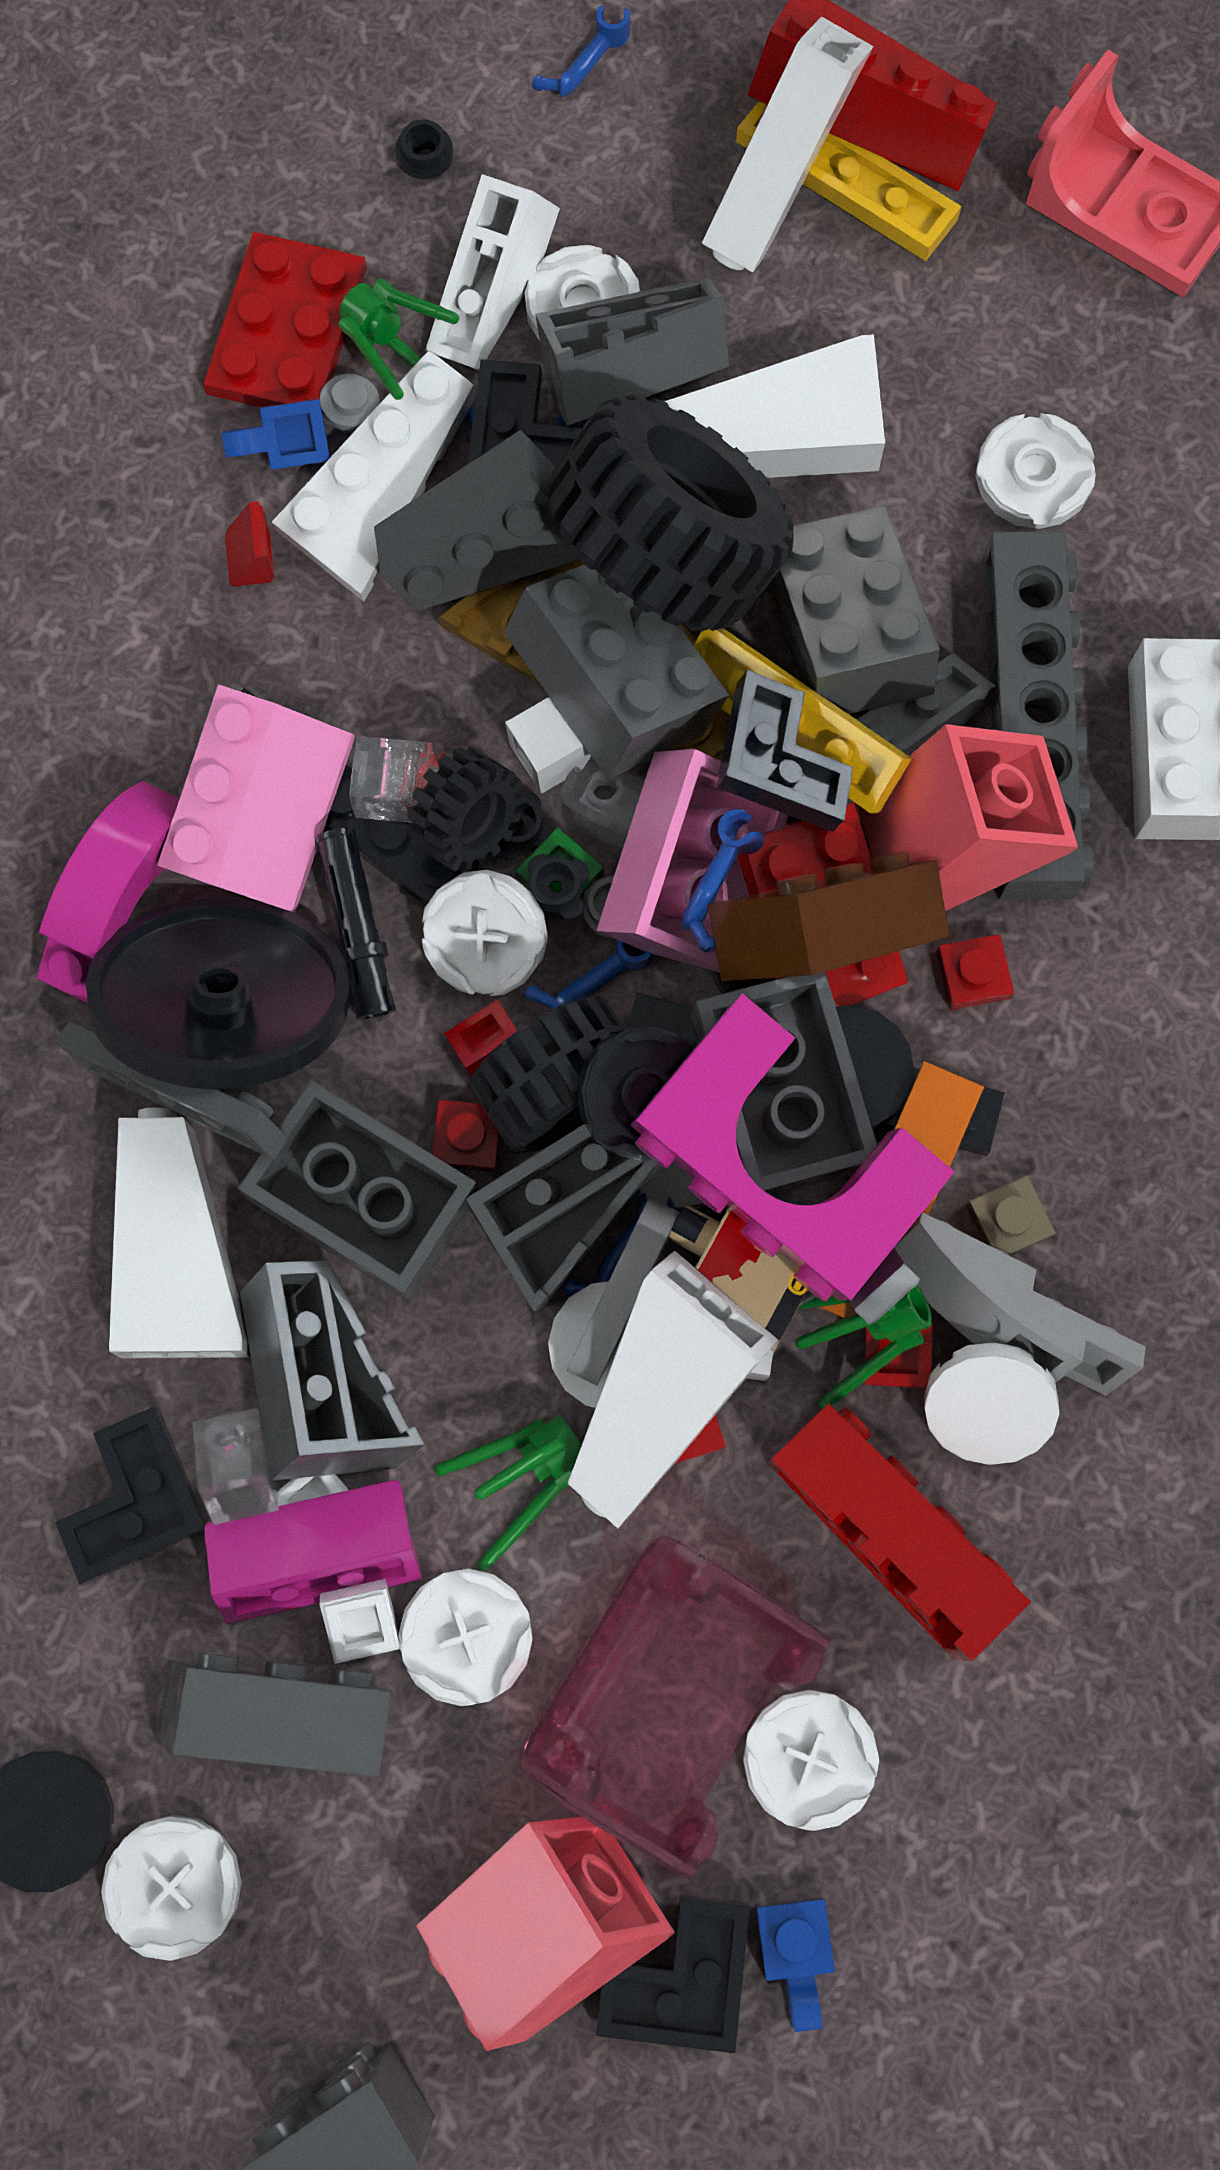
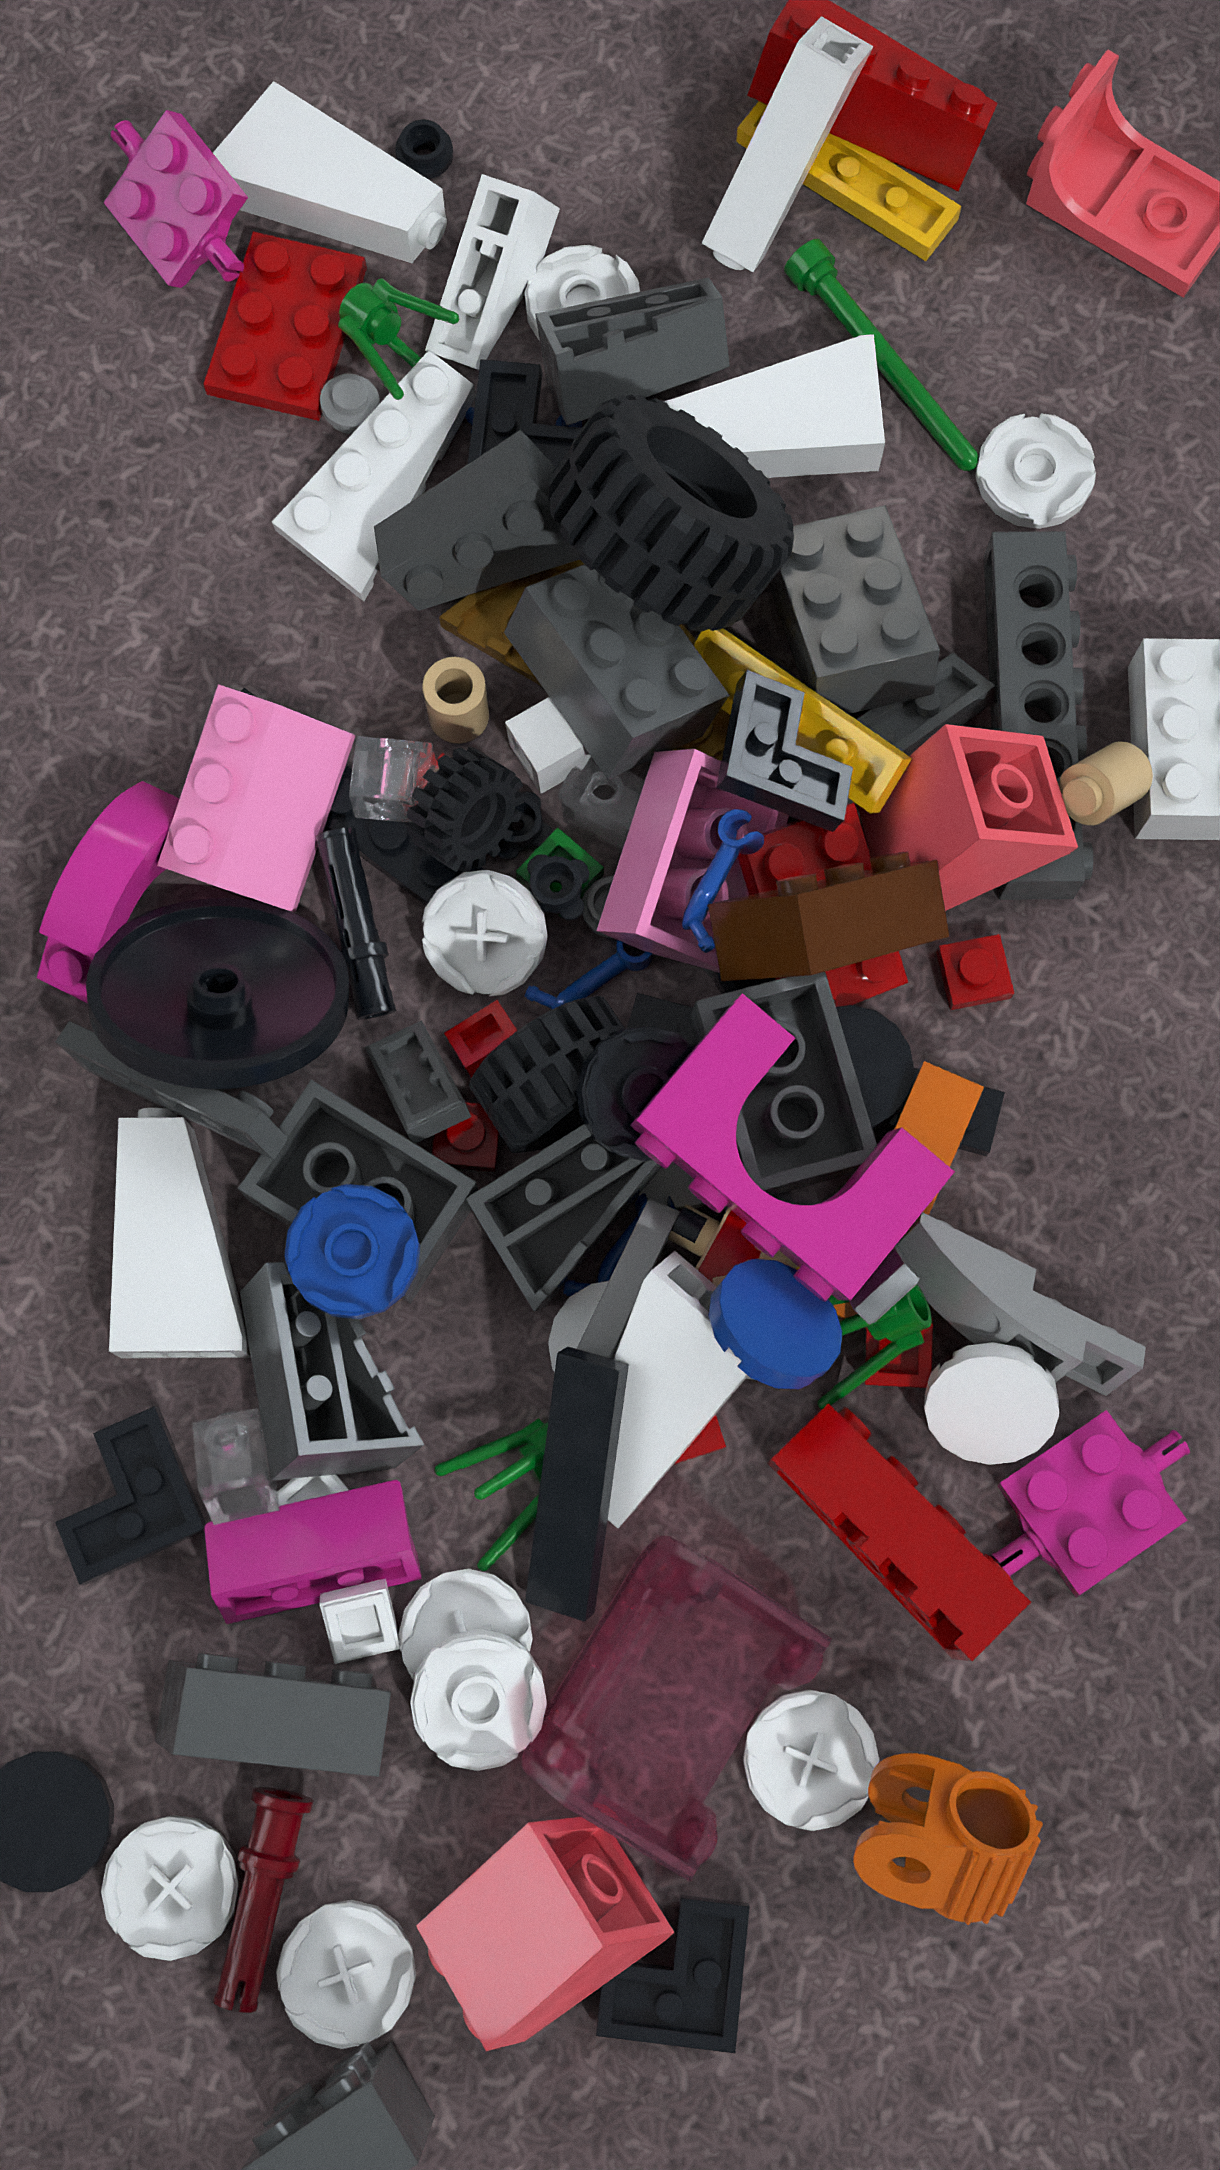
(176, 200): none -> dark pink plate
(249, 548): red slope -> none
(267, 1864): none -> dark red pin
(290, 434): blue plate -> none
(329, 179): none -> white slope
(346, 1974): none -> white tile
(352, 1251): none -> blue tile
(417, 1082): none -> dark grey plate
(456, 699): none -> tan brick
(478, 1699): none -> white tile
(576, 1482): none -> black tile
(607, 36): blue piece -> none
(774, 1324): none -> blue tile
(796, 1949): blue plate -> none
(814, 270): none -> green piece
(960, 1847): none -> orange piece
(1011, 1217): dark tan plate -> none
(1091, 1503): none -> dark pink plate
(1105, 783): none -> tan brick

